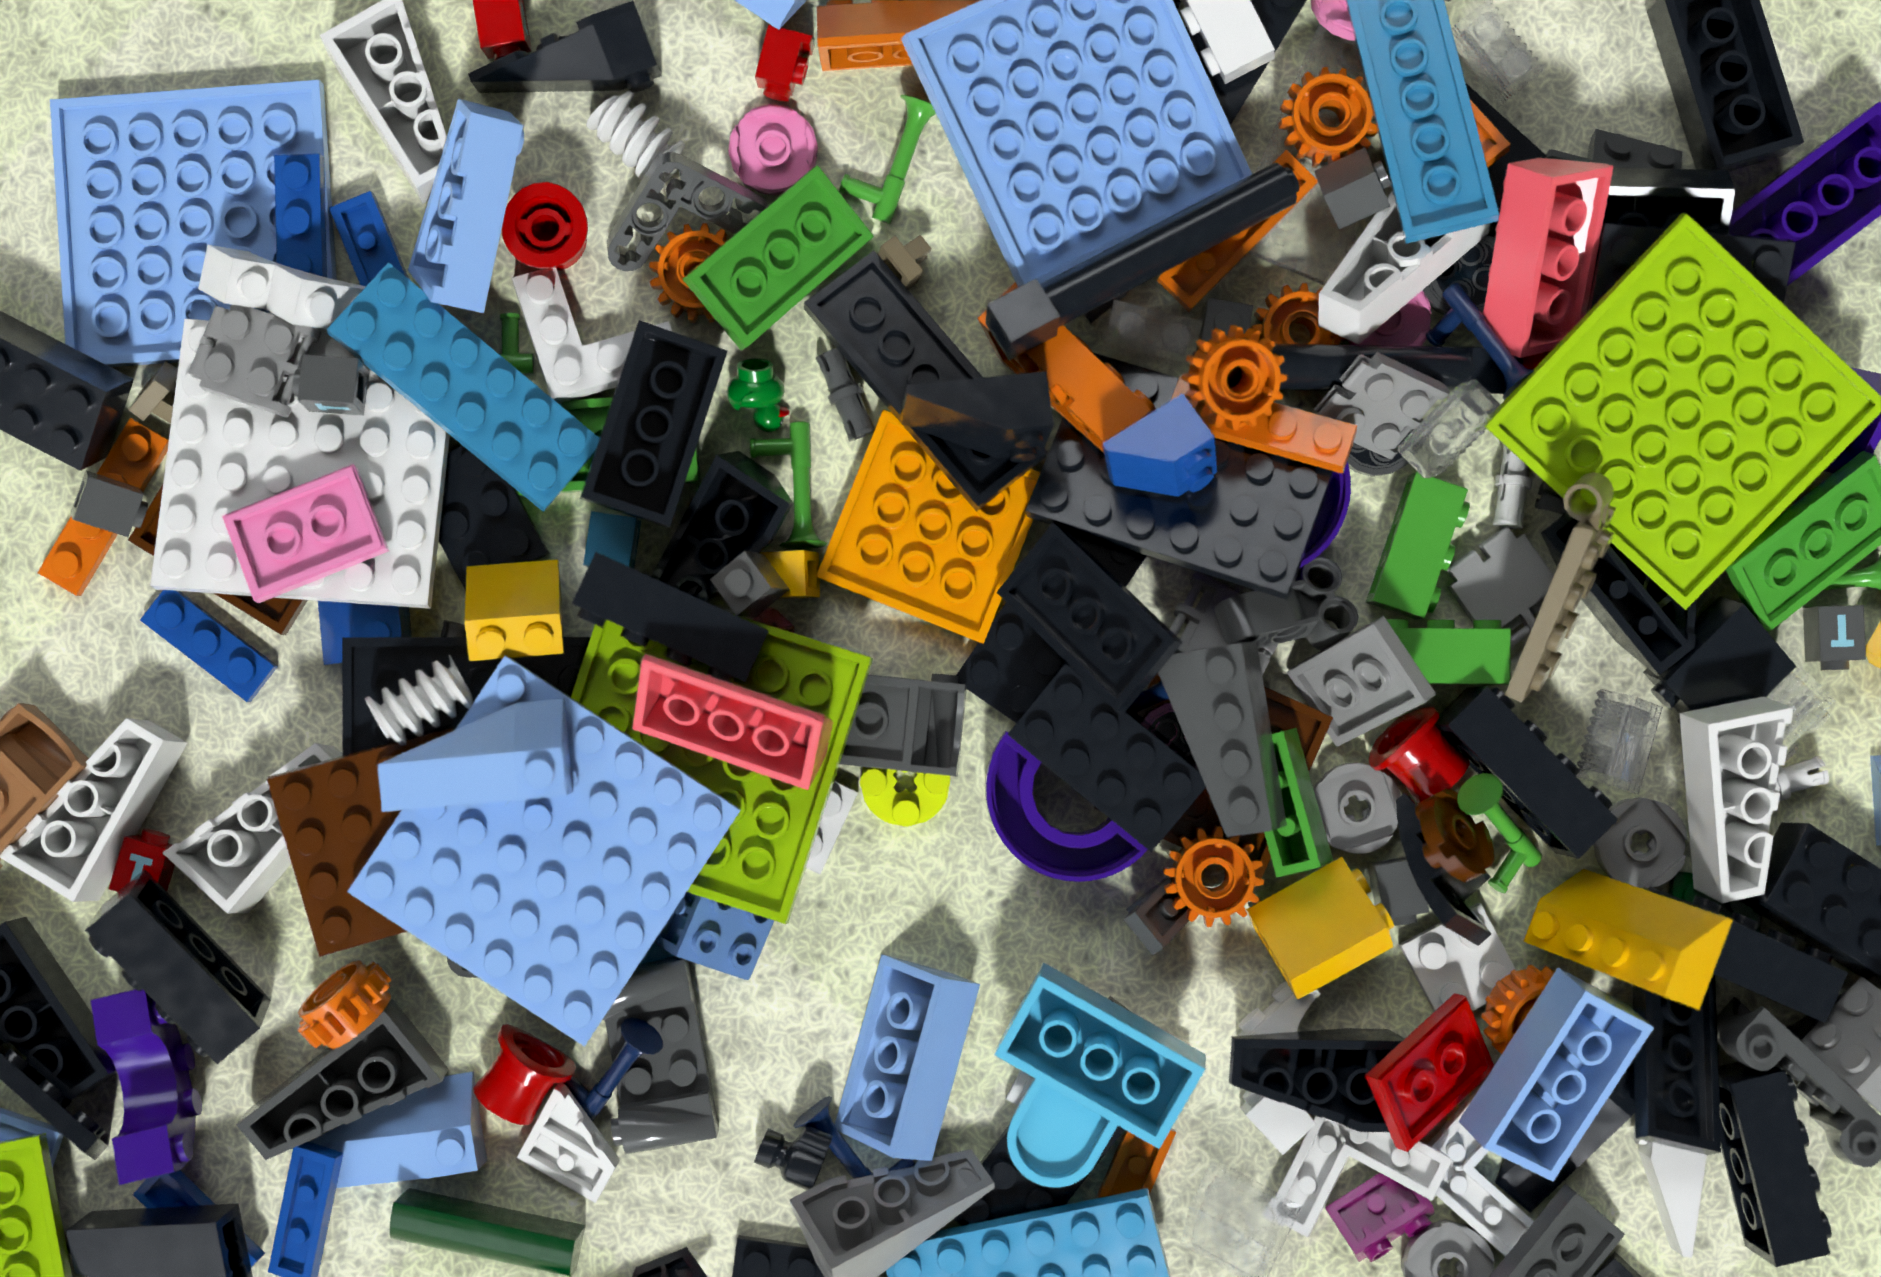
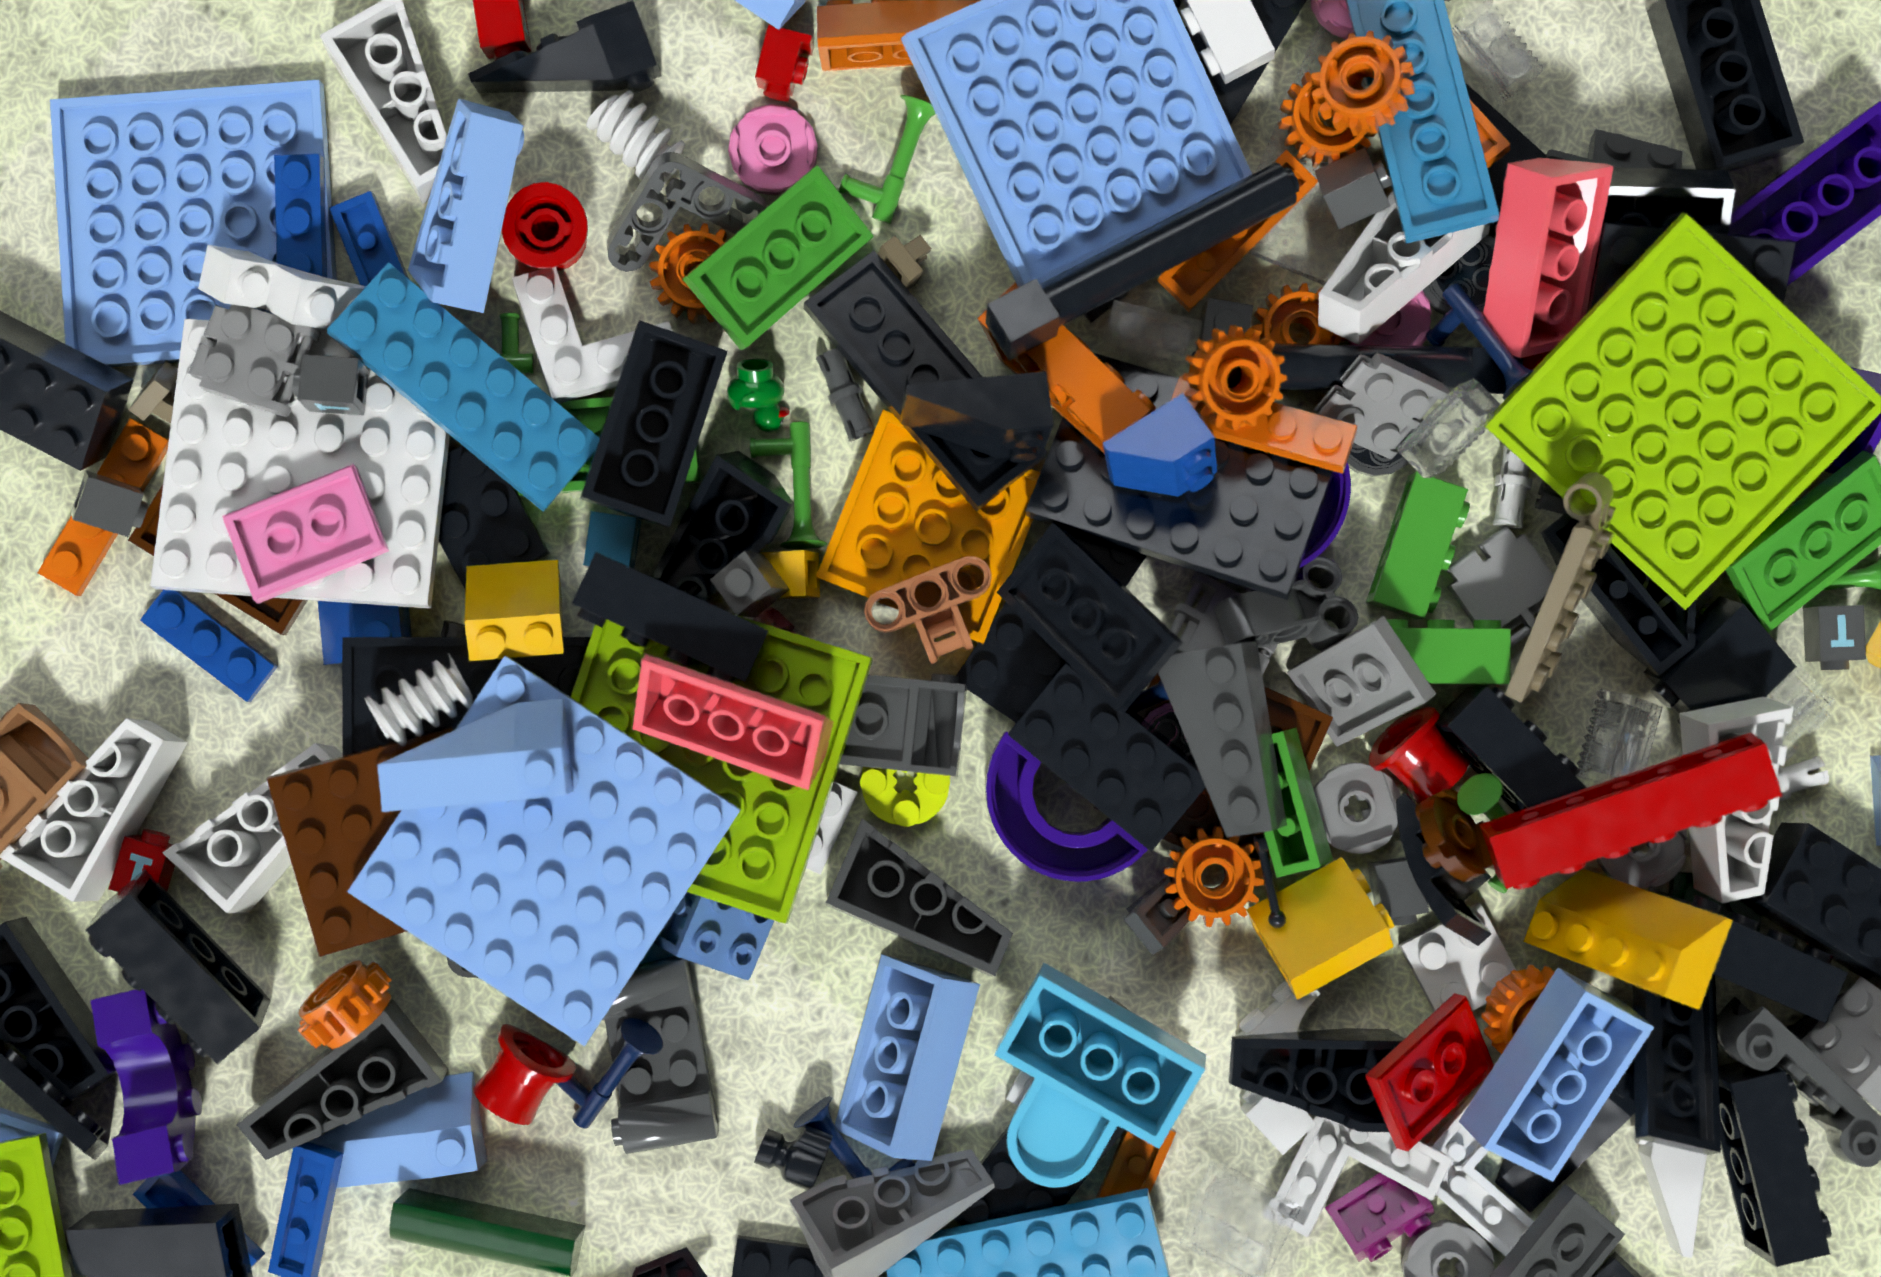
(569, 1146): white wing -> none
(914, 903): none -> dark grey wedge
(934, 620): none -> nougat piece
(1276, 918): none -> black hinge
(1358, 59): none -> orange gear
(1631, 811): none -> red brick

